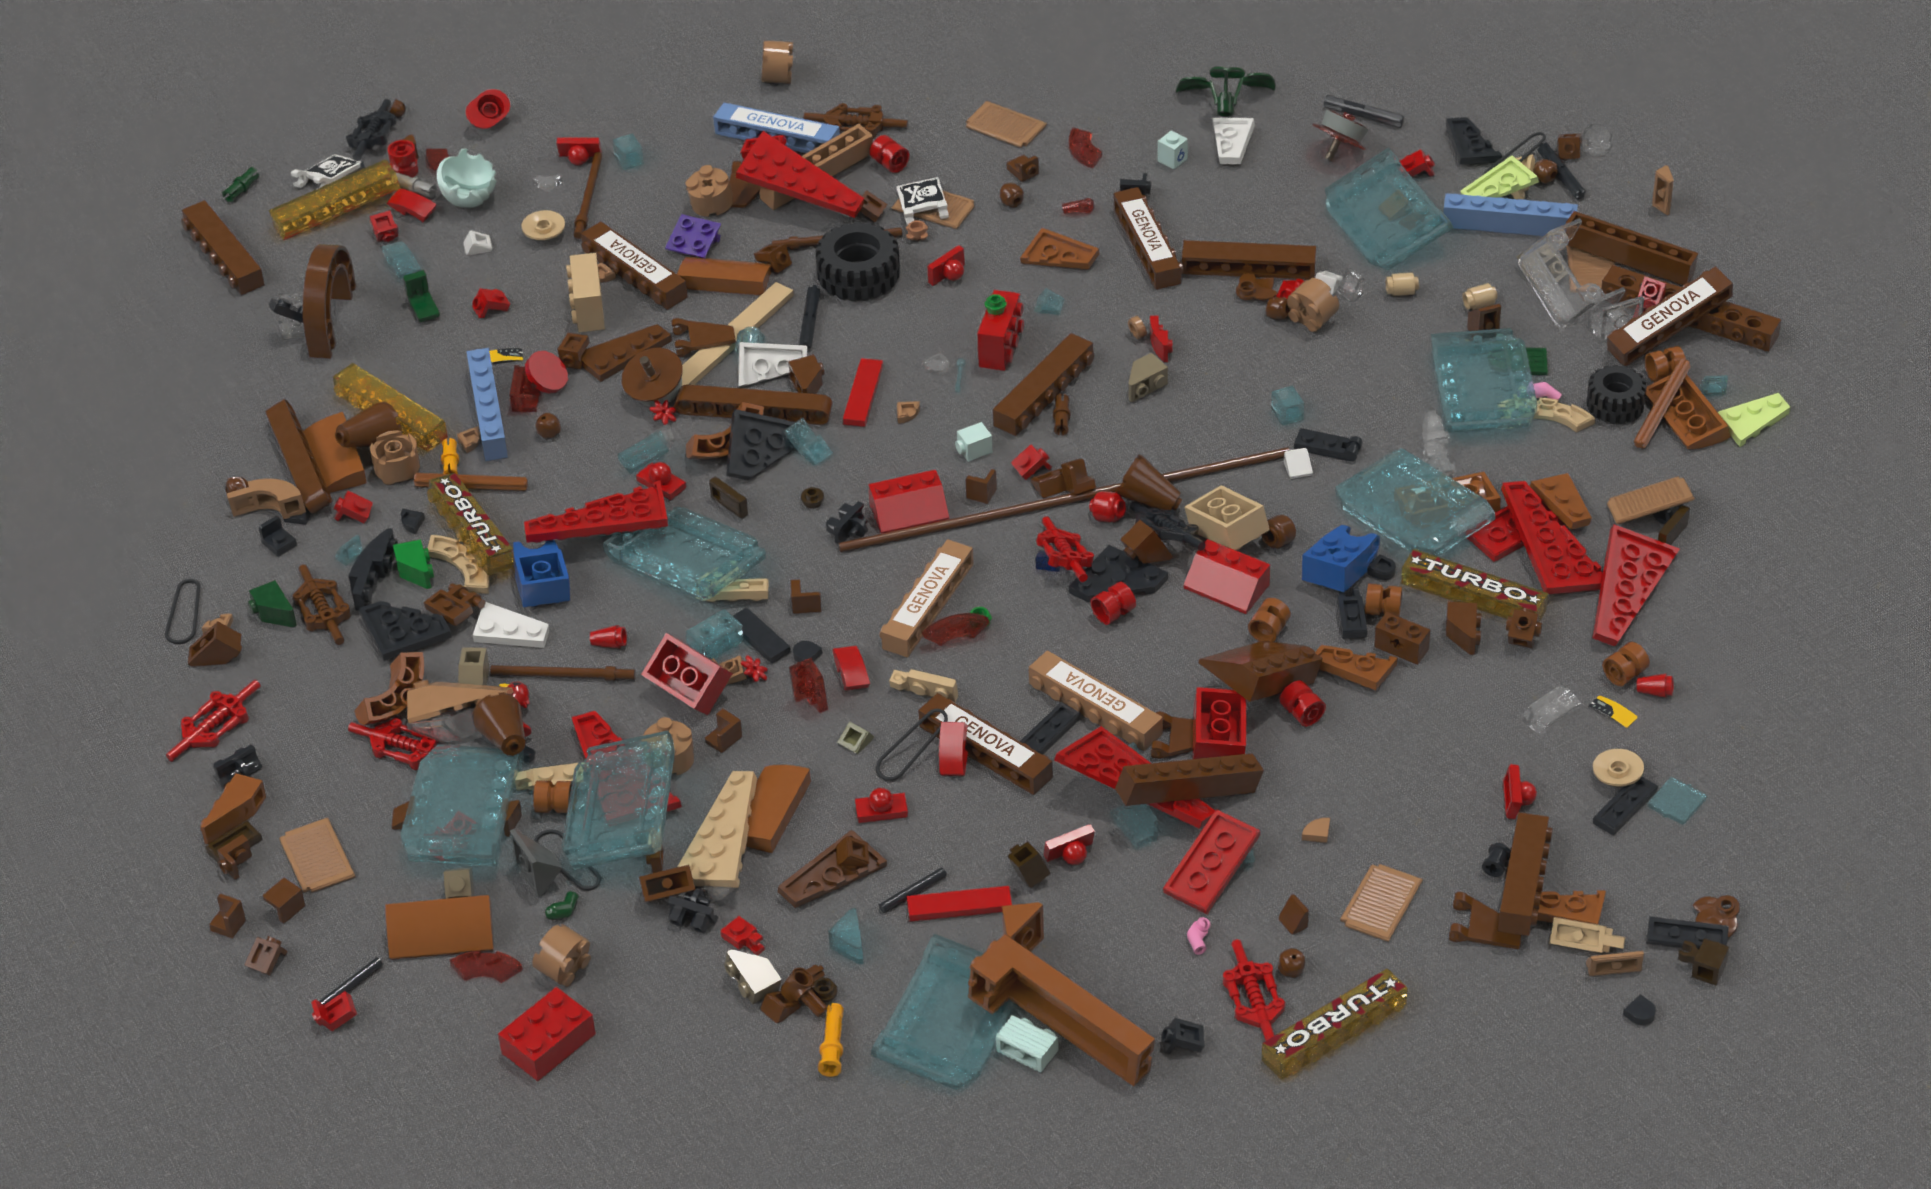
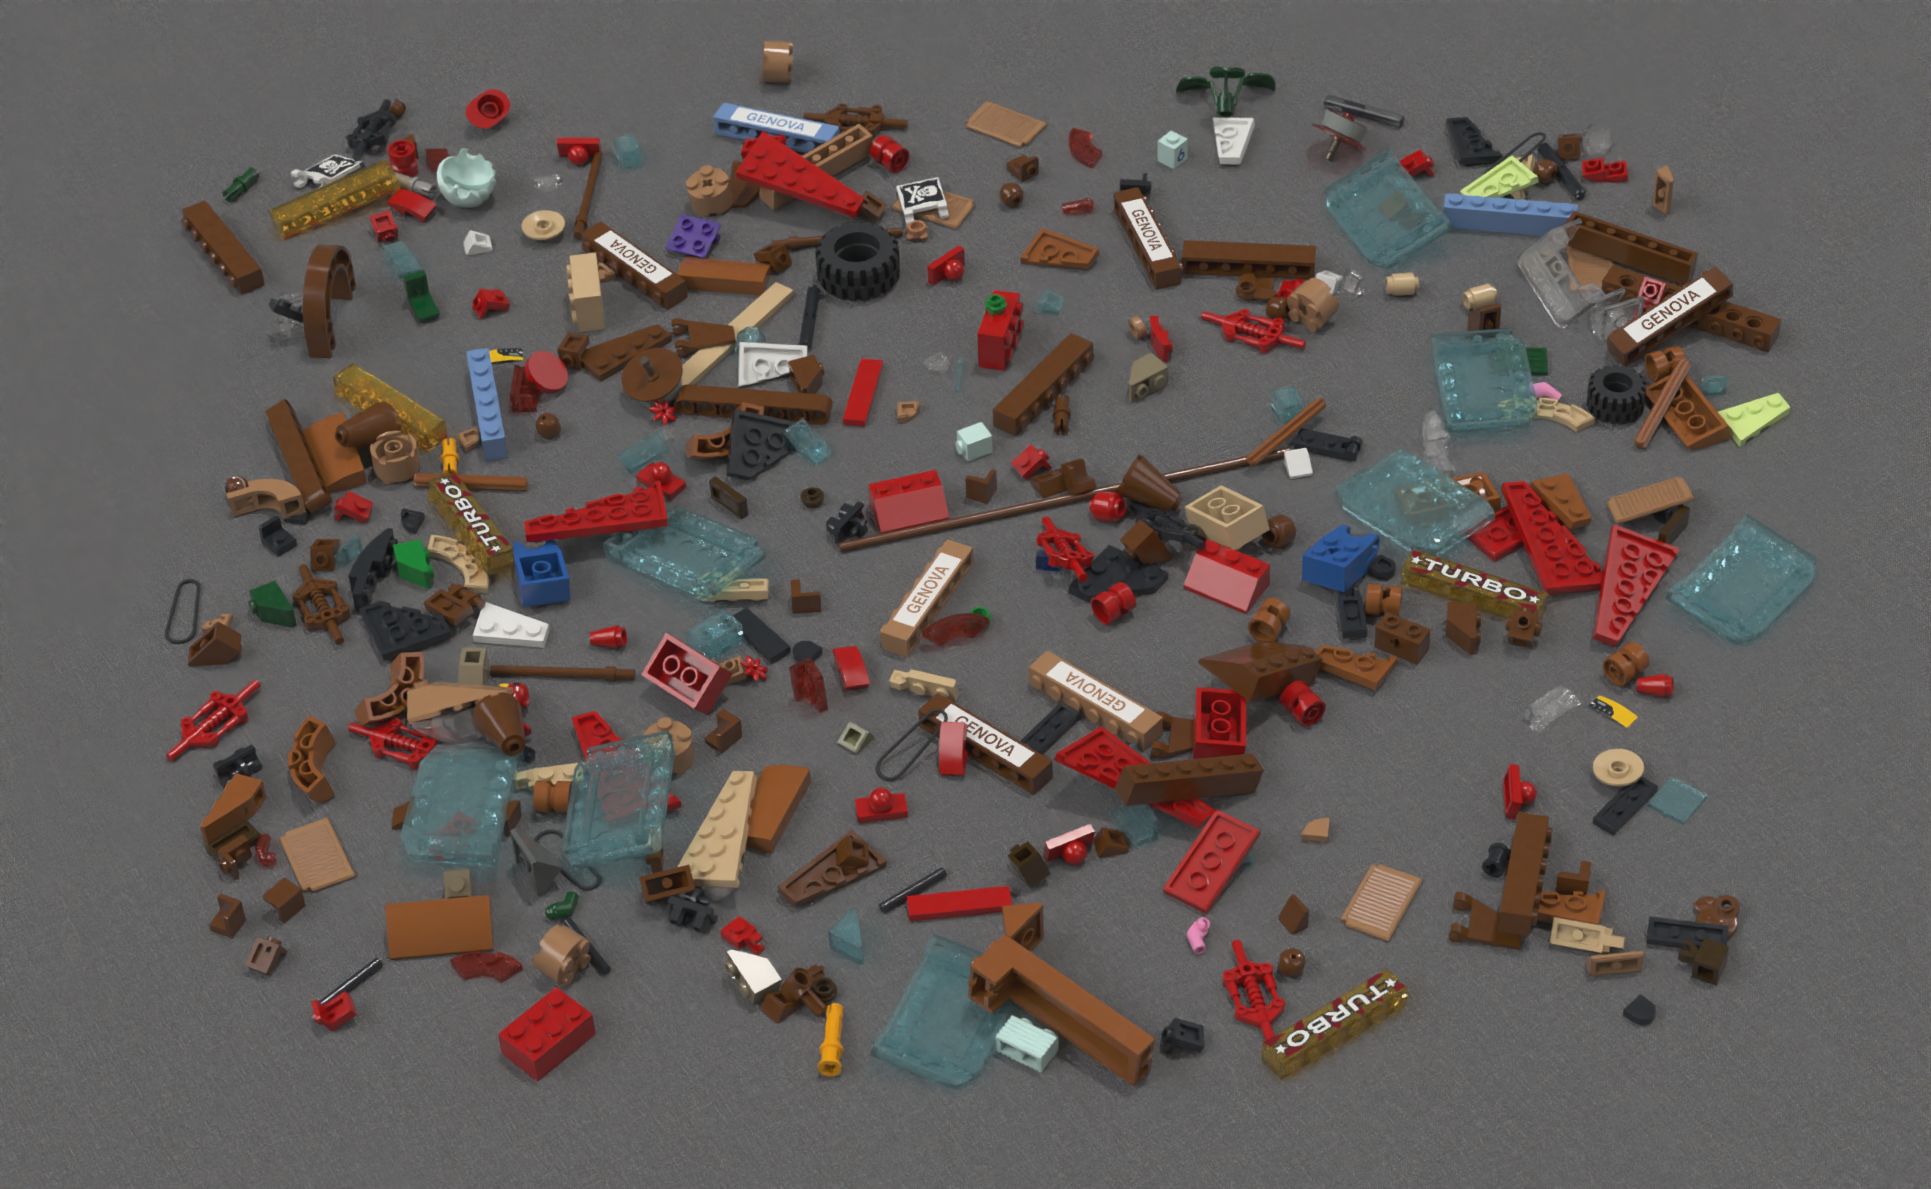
(262, 851): none -> clear red arm
(307, 757): none -> dark orange brick
(323, 554): none -> reddish brown bracket
(596, 958): none -> black bar
(1110, 843): none -> reddish brown slope
(1268, 337): none -> red bar
(1285, 432): none -> dark orange axle
(1570, 882): none -> reddish brown panel
(1599, 171): none -> red slope
(1745, 582): none -> clear light blue slope

